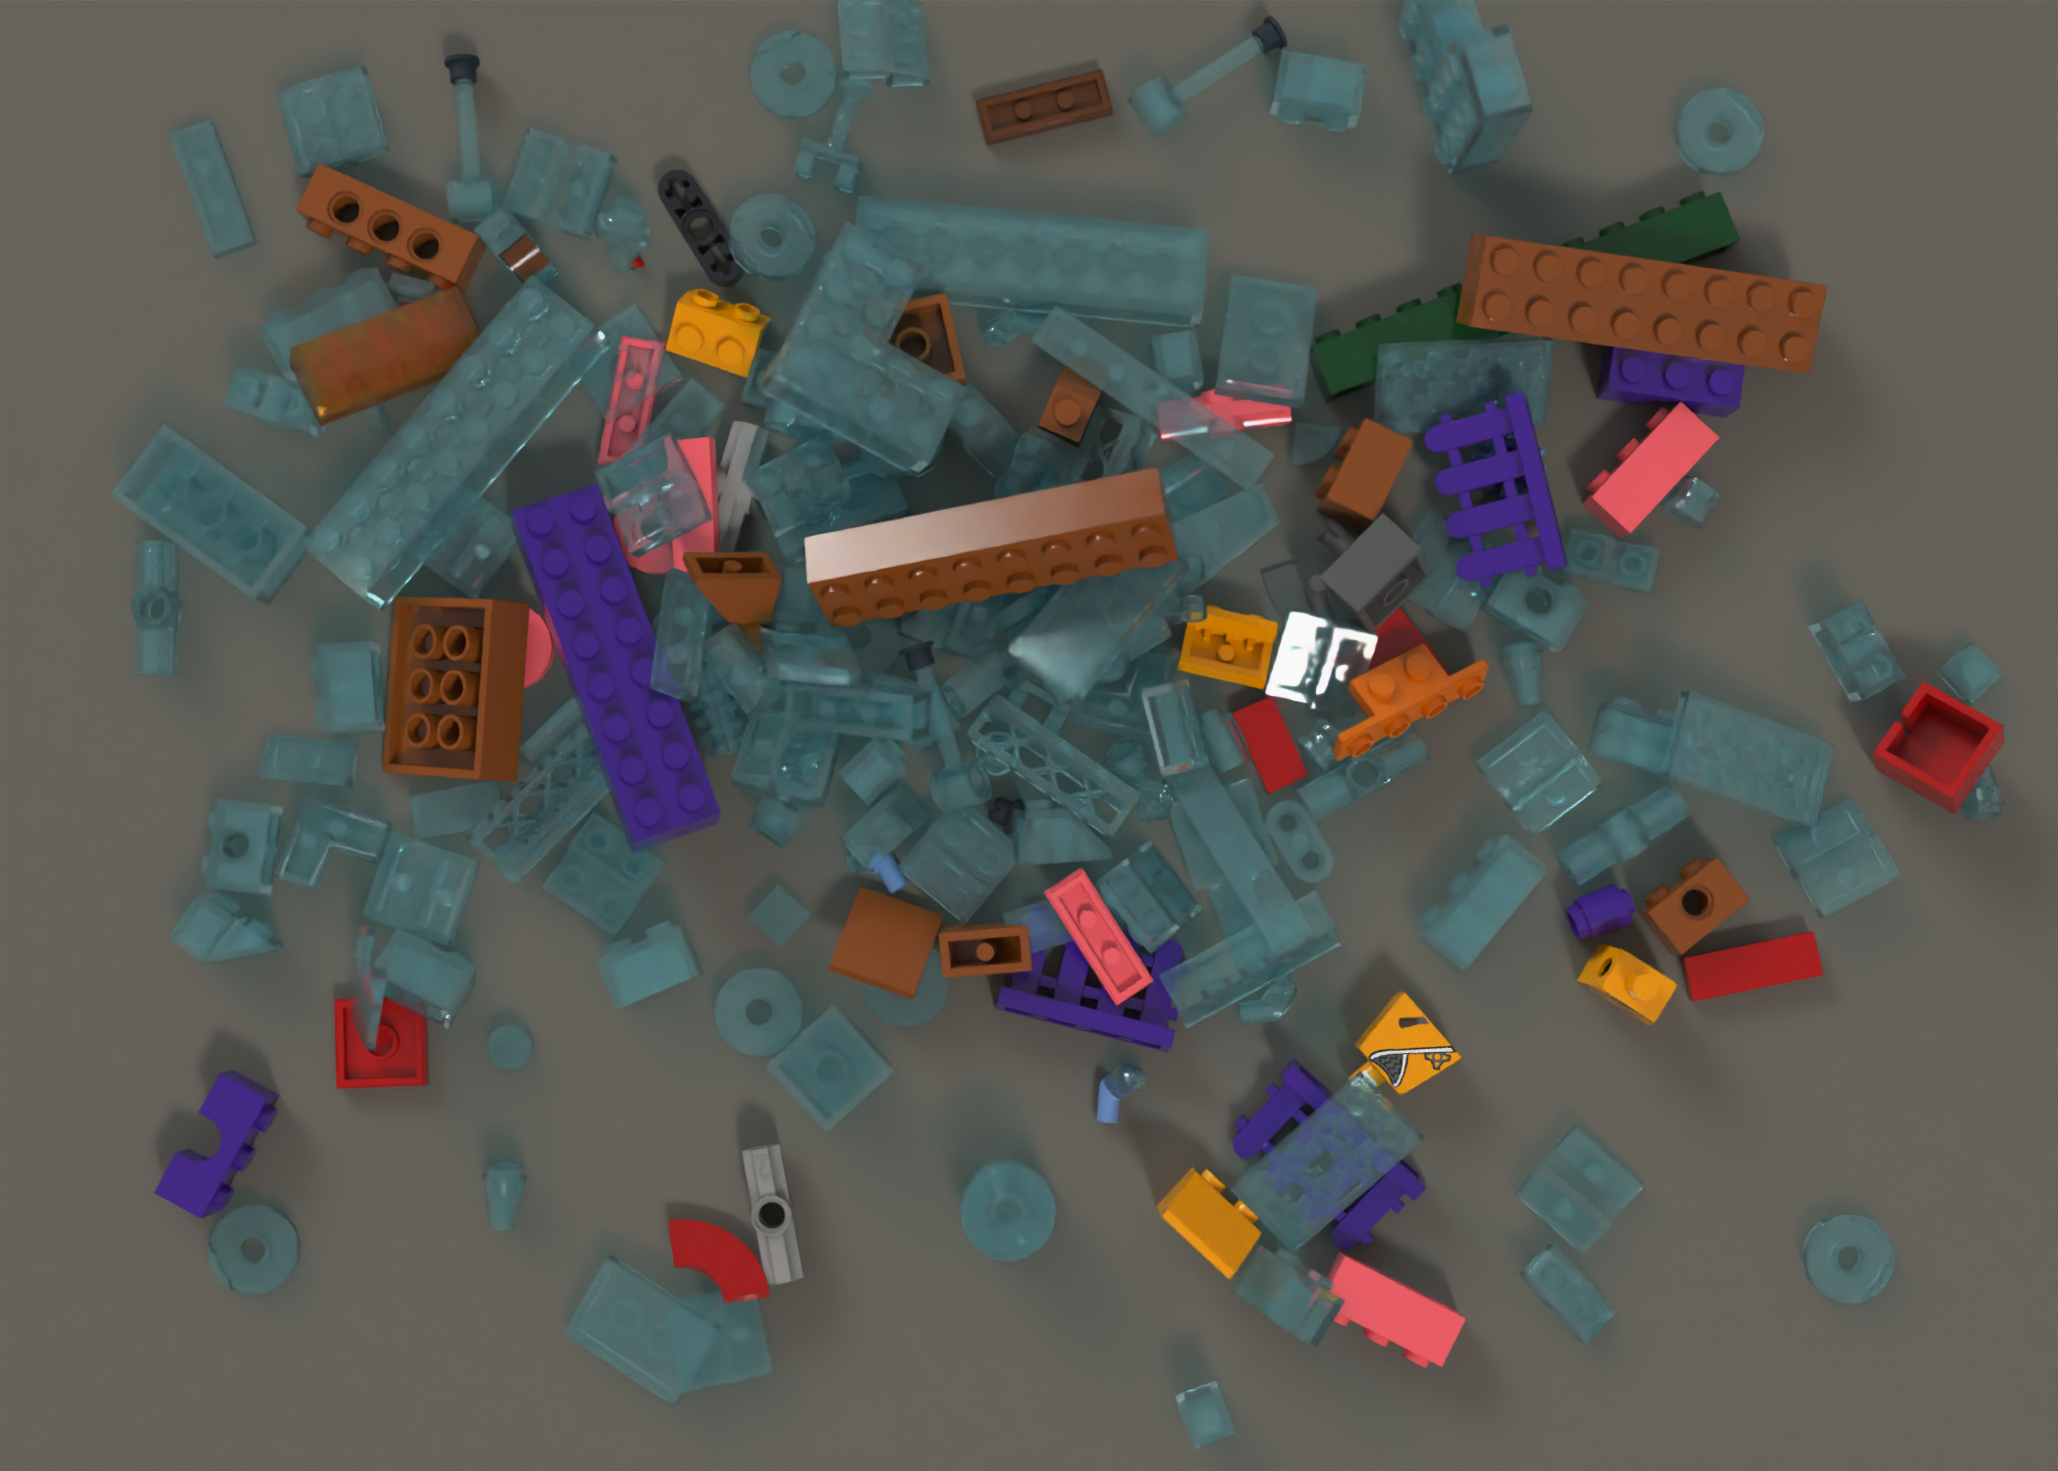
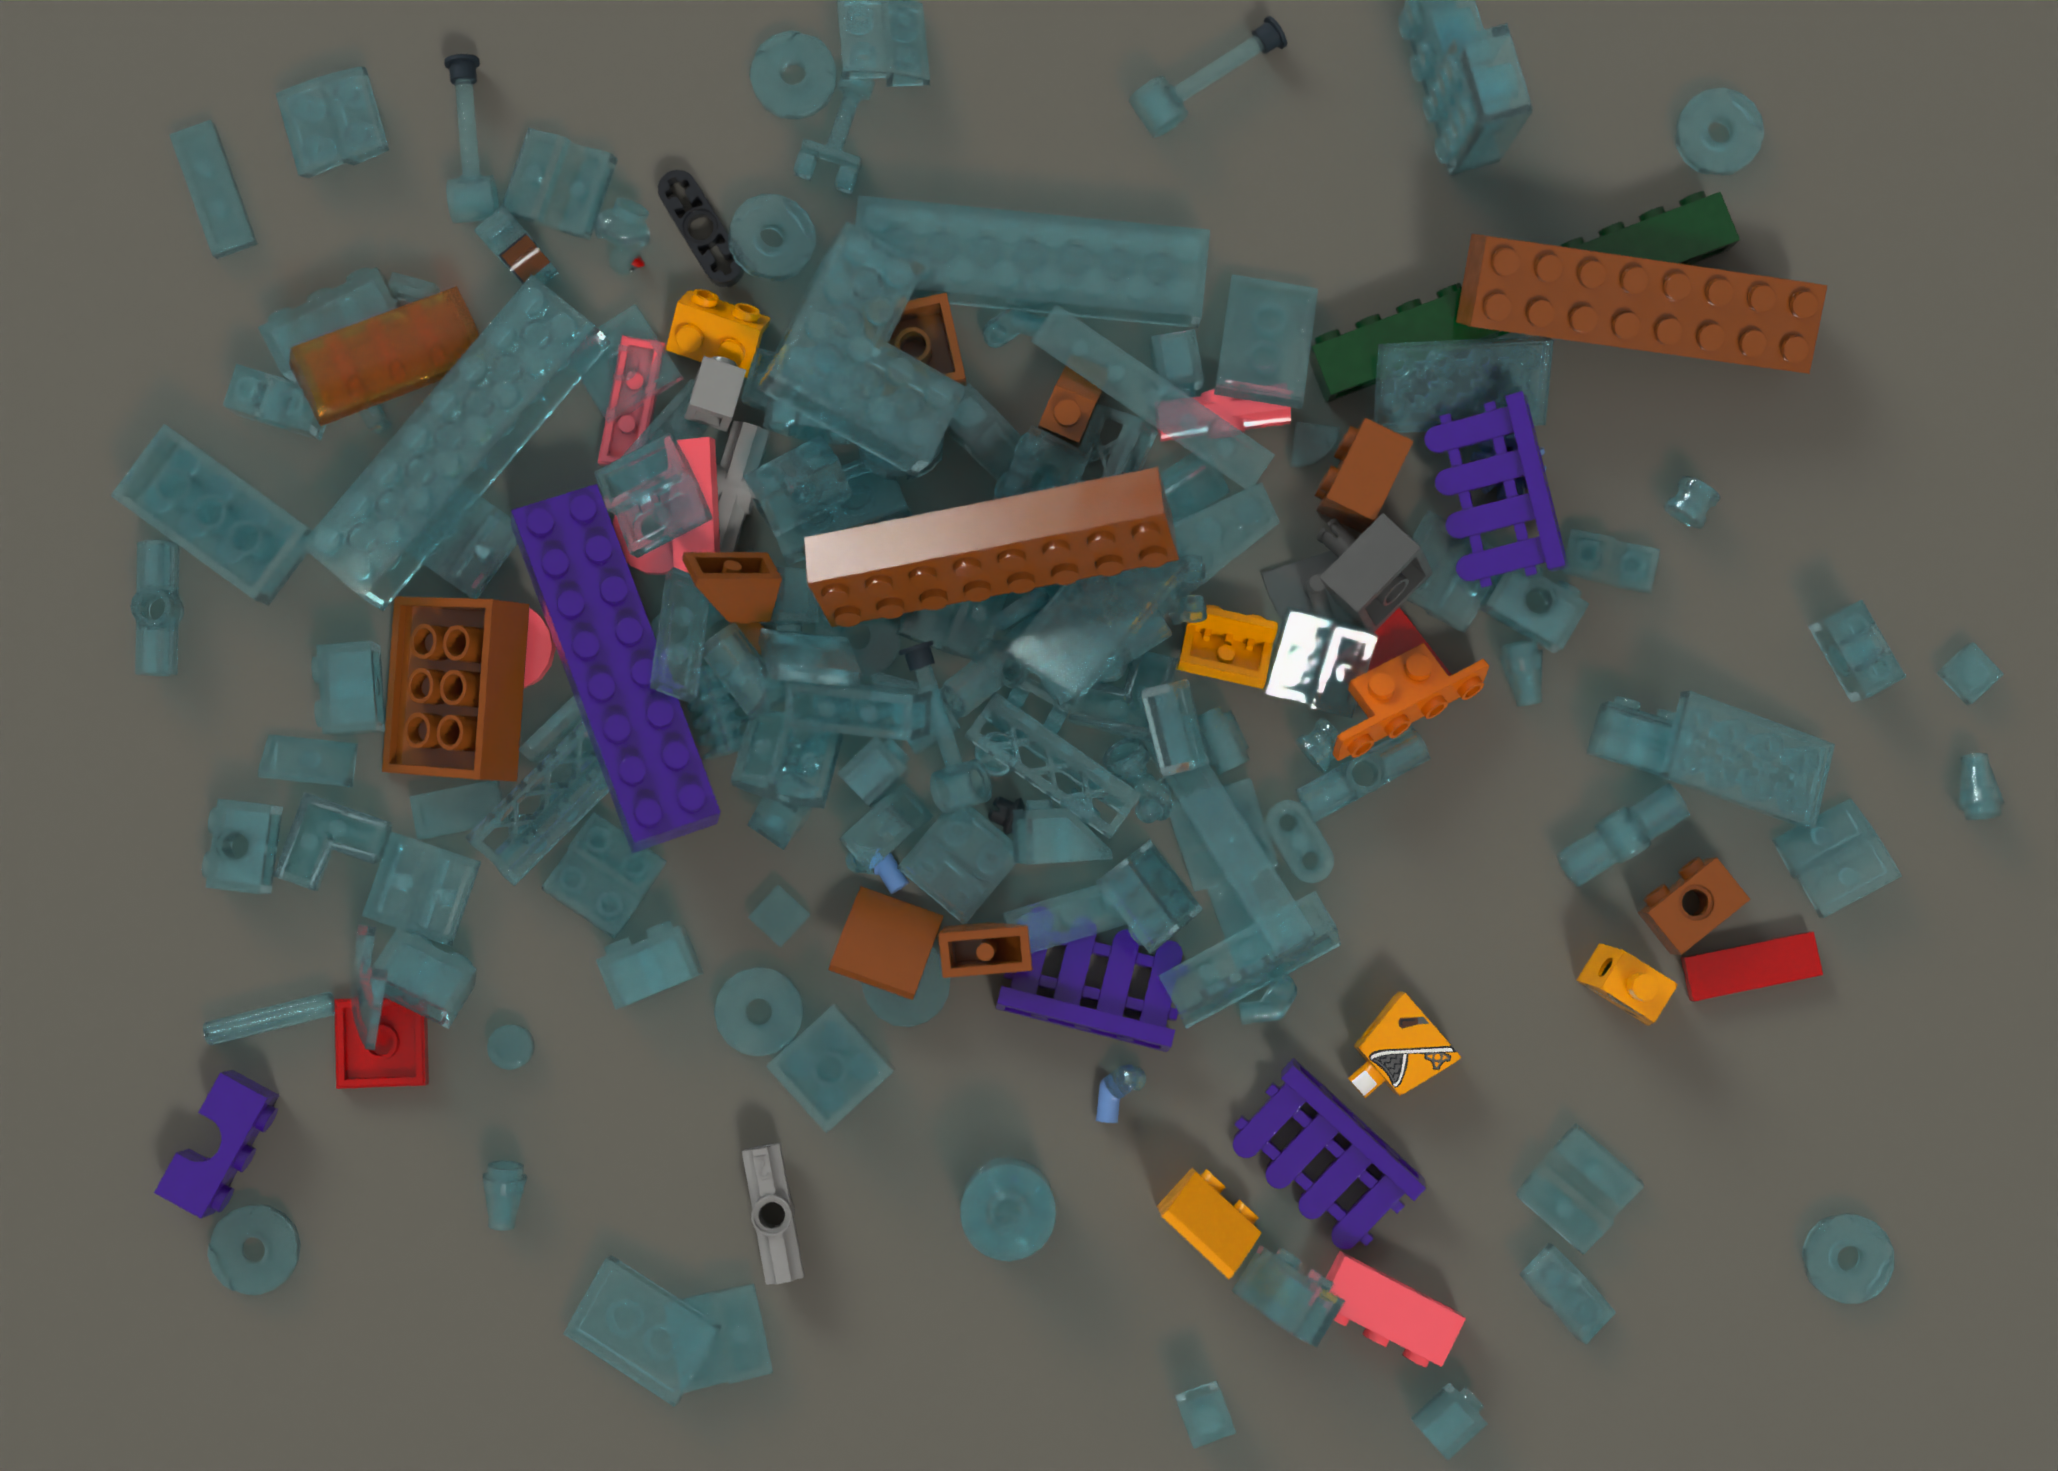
(218, 932): clear light blue slope -> none
(269, 1018): none -> clear light blue axle
(333, 192): dark orange brick -> none
(715, 392): none -> light grey brick
(720, 1257): red tile -> none
(1044, 107): reddish brown tile -> none
(1098, 936): coral tile -> none
(1270, 745): red tile -> none
(1318, 90): clear light blue brick -> none
(1327, 1162): clear light blue tile -> none
(1450, 1419): none -> clear light blue brick
(1481, 901): clear light blue brick -> none
(1539, 773): clear light blue slope -> none
(1600, 912): dark purple brick -> none
(1644, 376): dark purple arch -> none
(1648, 468): coral brick -> none
(1944, 749): red piece -> none

